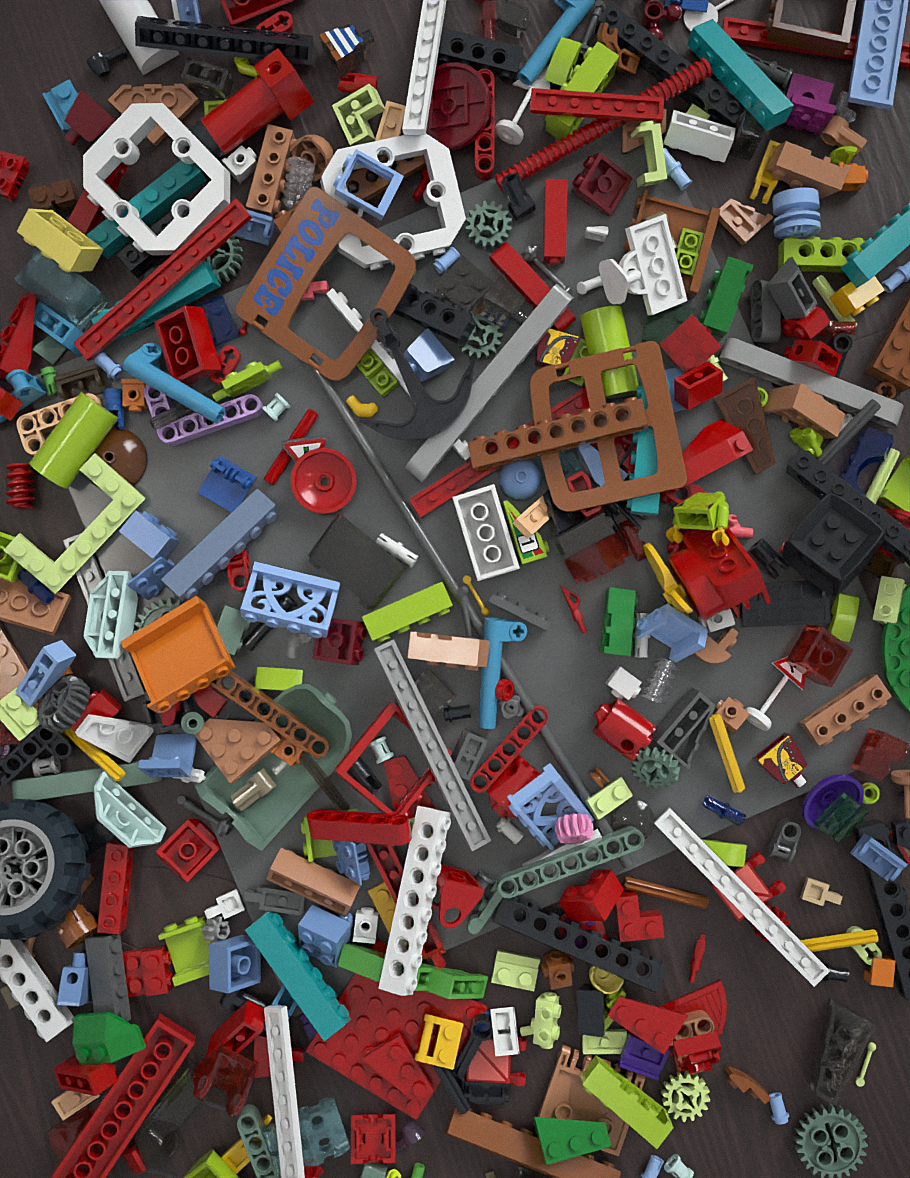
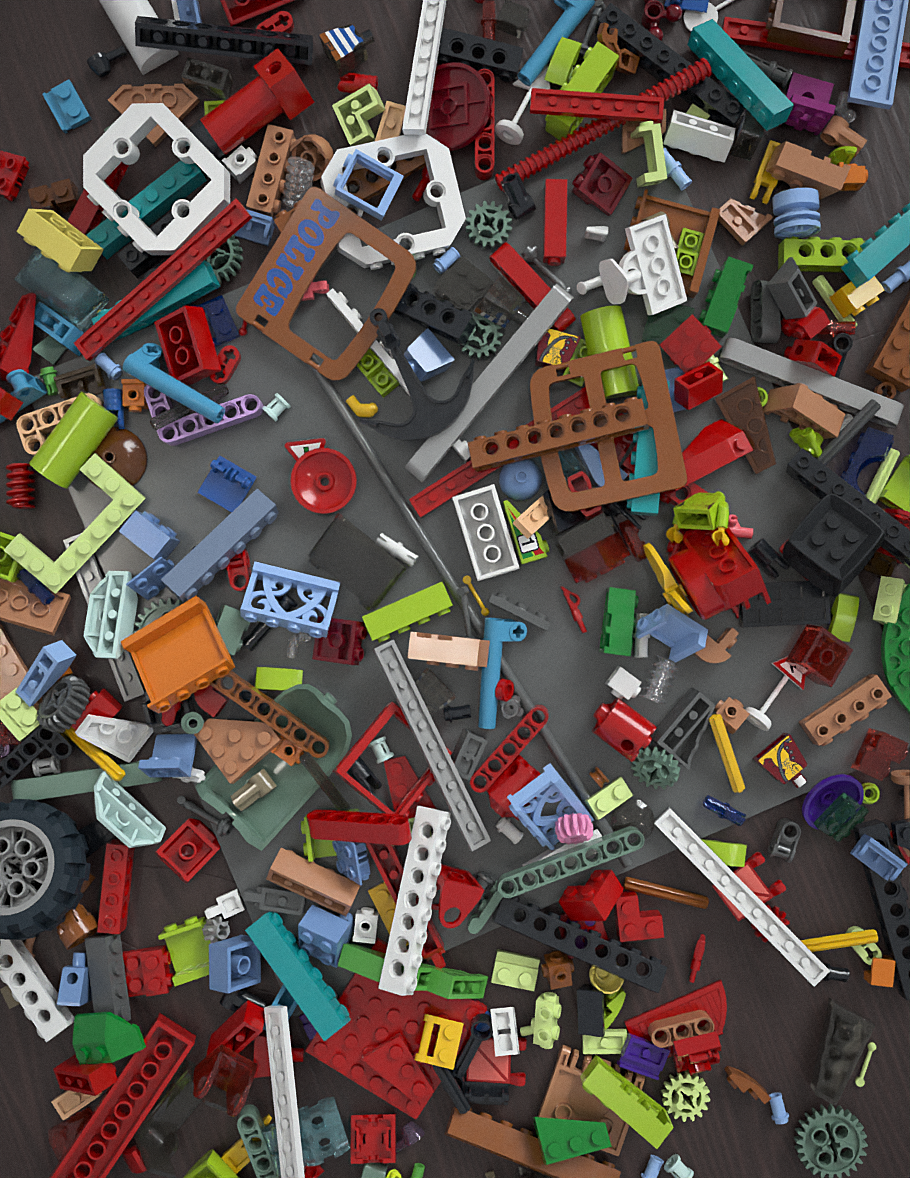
(86, 119): dark red torso -> none
(241, 382): lime plate -> none
(244, 67): neon yellow arm -> none
(283, 457): red axle -> none
(650, 1023): red wing -> none
(719, 621): white brick -> none
(818, 892): tan plate -> none

